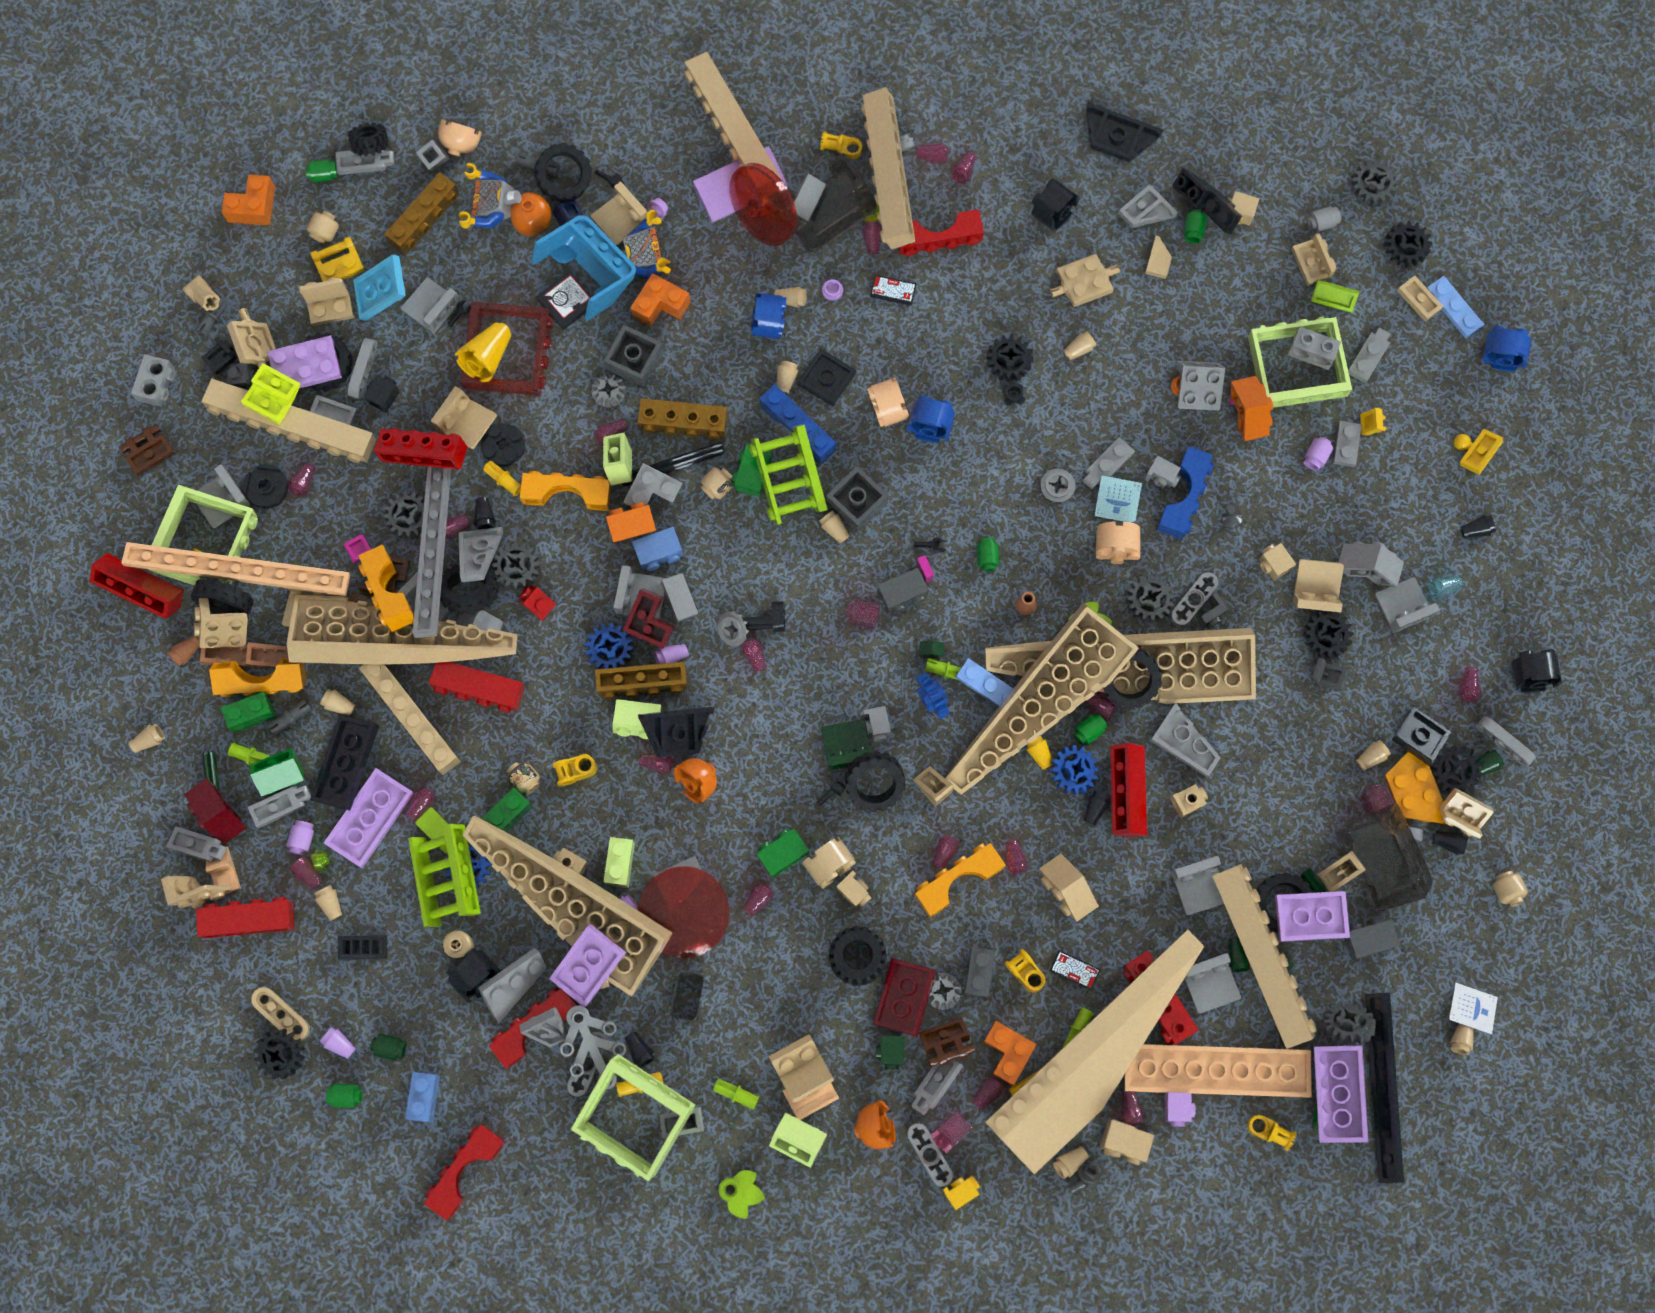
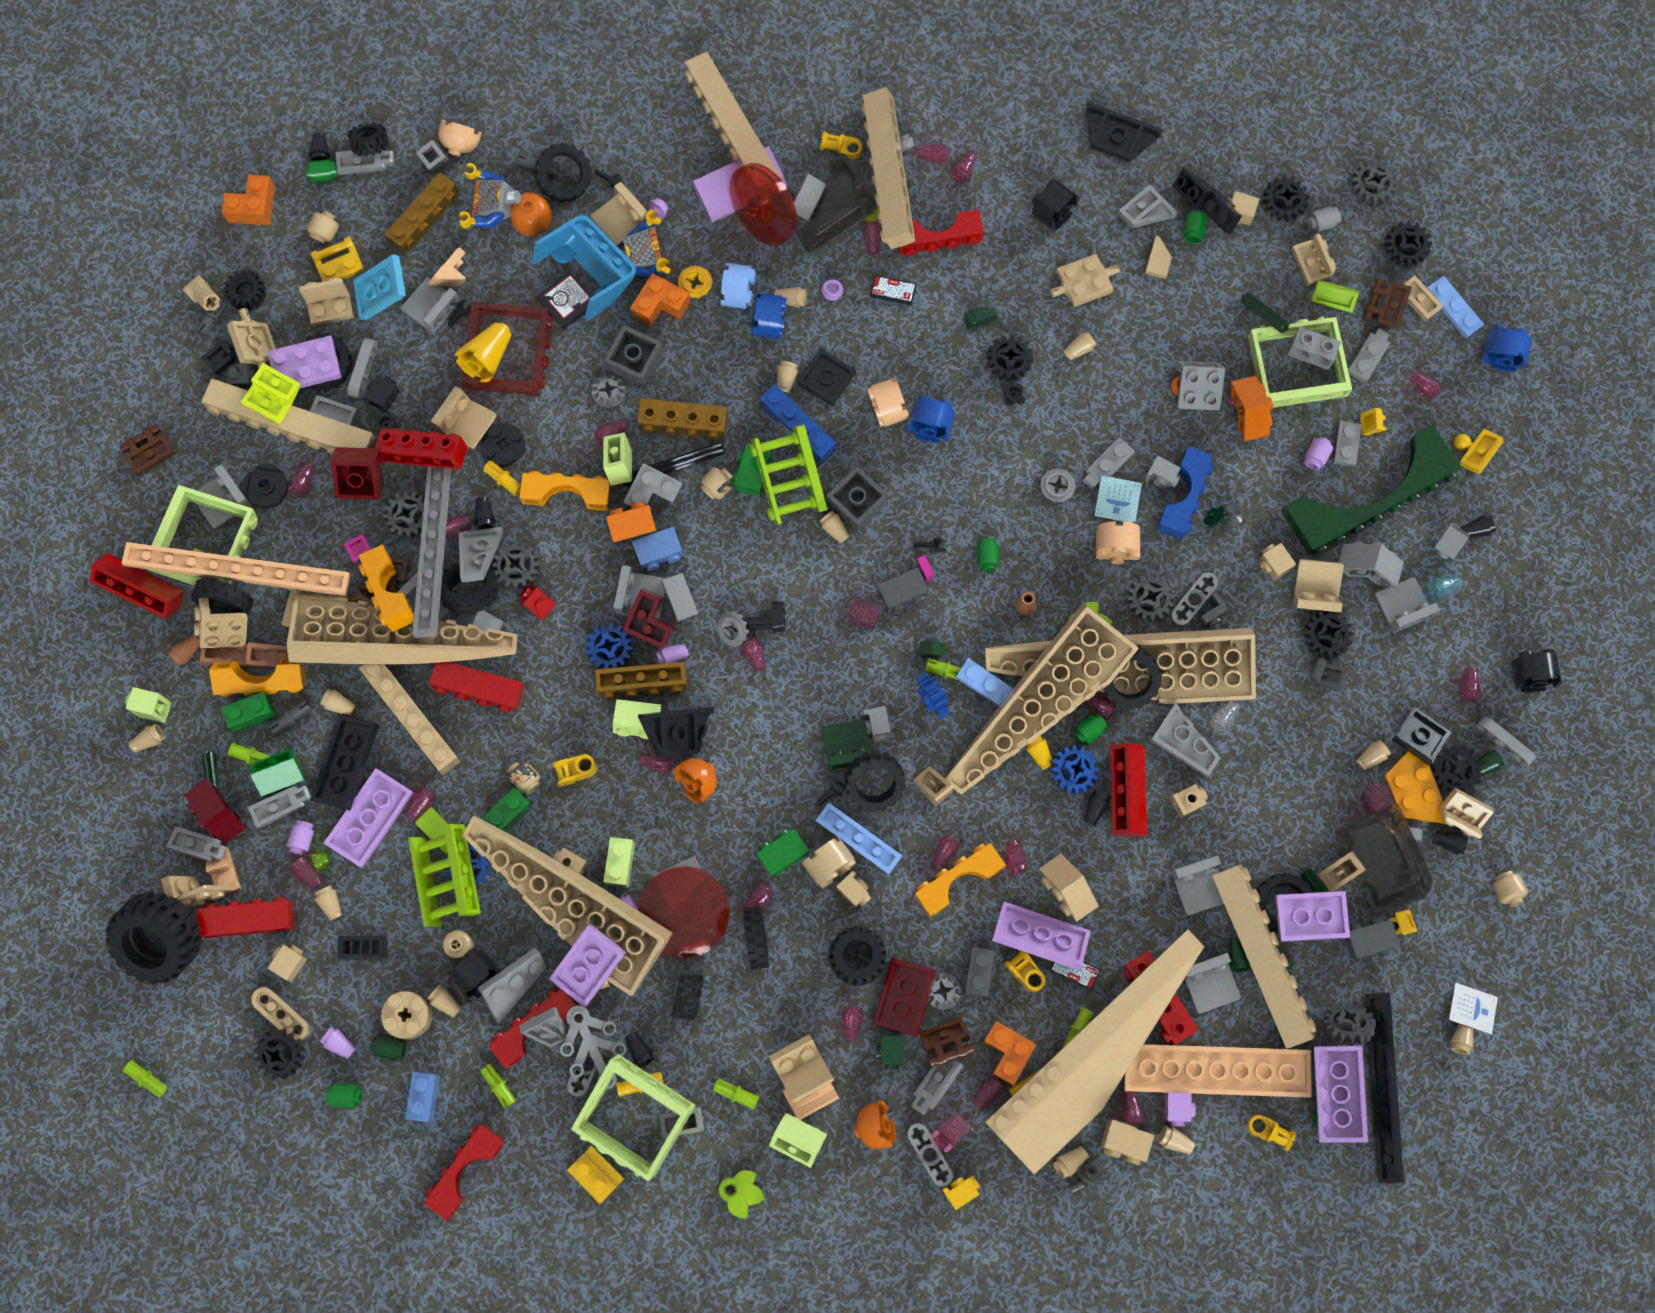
(141, 956): none -> black tyre
(145, 1078): none -> lime axle
(148, 380): light grey brick -> none
(148, 705): none -> yellowish green brick
(240, 279): none -> black tyre
(287, 962): none -> tan brick
(319, 147): none -> black cone
(357, 473): none -> dark red brick
(386, 418): none -> black plate
(411, 1027): none -> tan brick
(444, 1001): none -> tan cone
(448, 273): none -> light nougat slope
(498, 1086): none -> lime axle
(566, 211): dark blue slope -> none
(595, 1174): none -> yellow plate
(690, 274): none -> yellow gear
(737, 285): none -> light blue brick
(756, 938): none -> black tyre
(852, 1020): none -> clear pink cone
(858, 838): none -> light blue plate
(979, 317): none -> clear green cone
(1041, 935): none -> lavender plate
(1175, 1140): none -> tan cone
(1215, 516): none -> dark green plant
(1224, 717): none -> clear cone
(1265, 312): none -> dark green axle
(1283, 200): none -> black gear
(1321, 525): none -> dark green arch
(1394, 304): none -> reddish brown plate
(1405, 922): none -> yellow tile
(1425, 385): none -> clear pink cone
(1451, 541): none -> light grey brick

